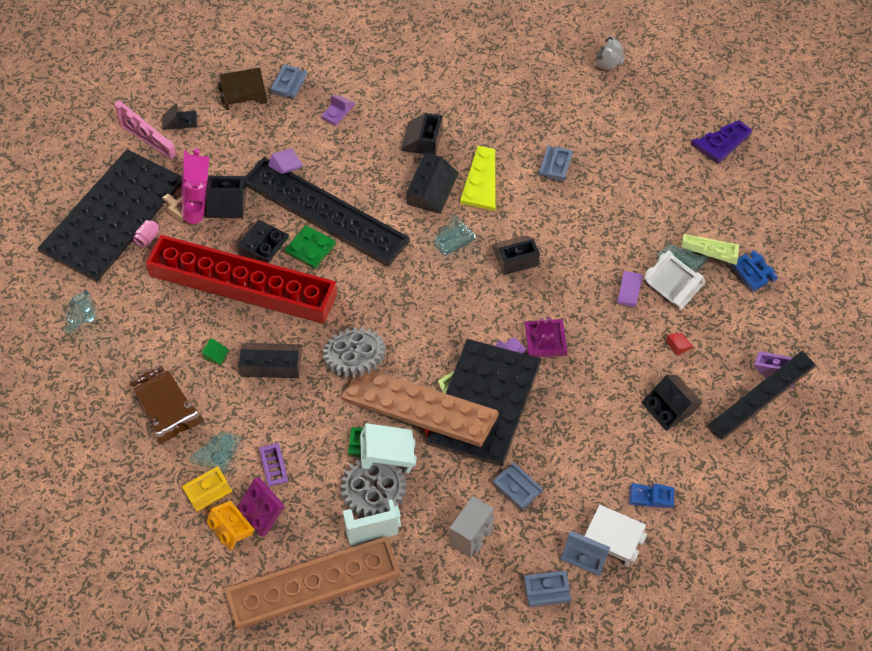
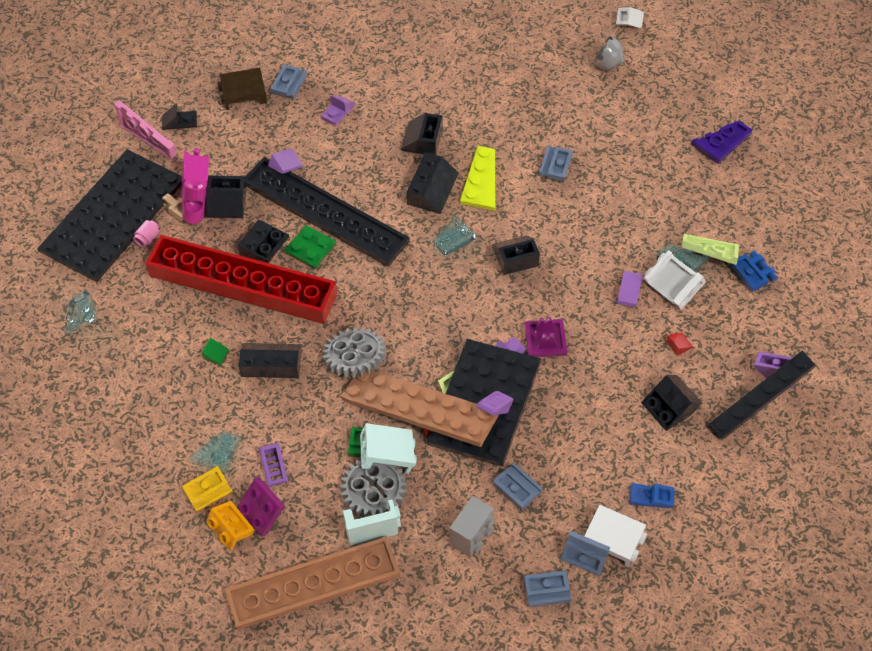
(164, 403): reddish brown piece -> none
(496, 403): none -> medium lavender slope
(629, 17): none -> white panel

